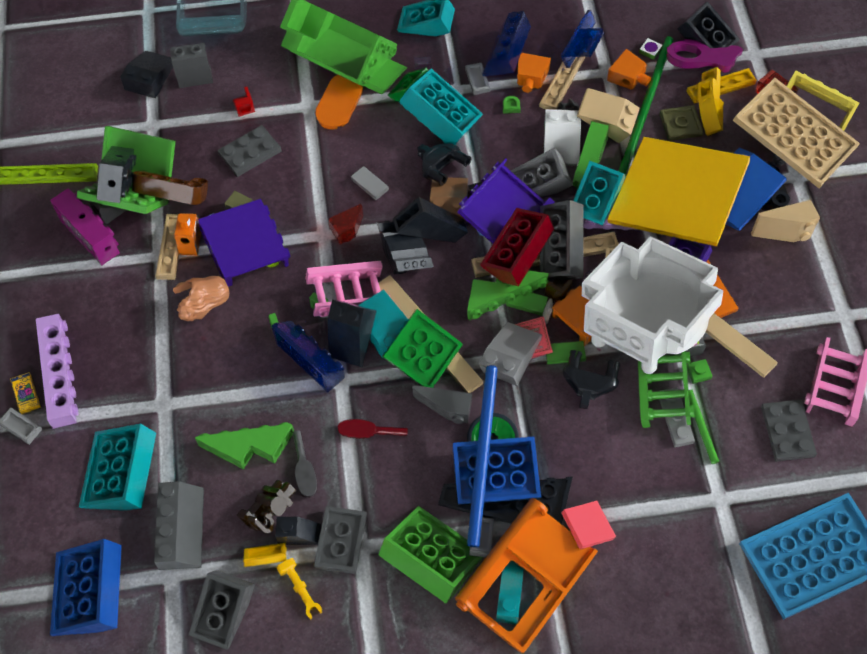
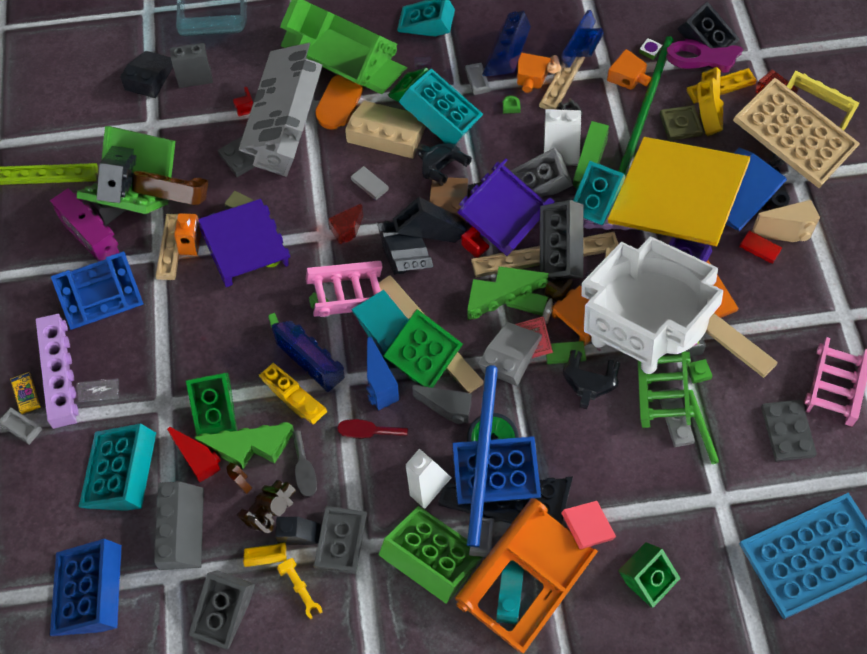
(97, 290): none -> blue slope
(98, 390): none -> clear slope
(197, 455): none -> red slope
(203, 296): nougat hair -> none
(212, 404): none -> green slope
(238, 477): none -> reddish brown slope
(281, 109): none -> light grey panel
(292, 394): none -> yellow slope
(349, 331): black slope -> none
(382, 385): none -> blue slope
(385, 129): none -> tan slope
(425, 478): none -> white slope
(473, 243): none -> red panel
(518, 246): dark red slope -> none
(554, 66): none -> light nougat arm
(609, 110): tan slope -> none
(649, 574): none -> green slope
(760, 247): none -> red tile

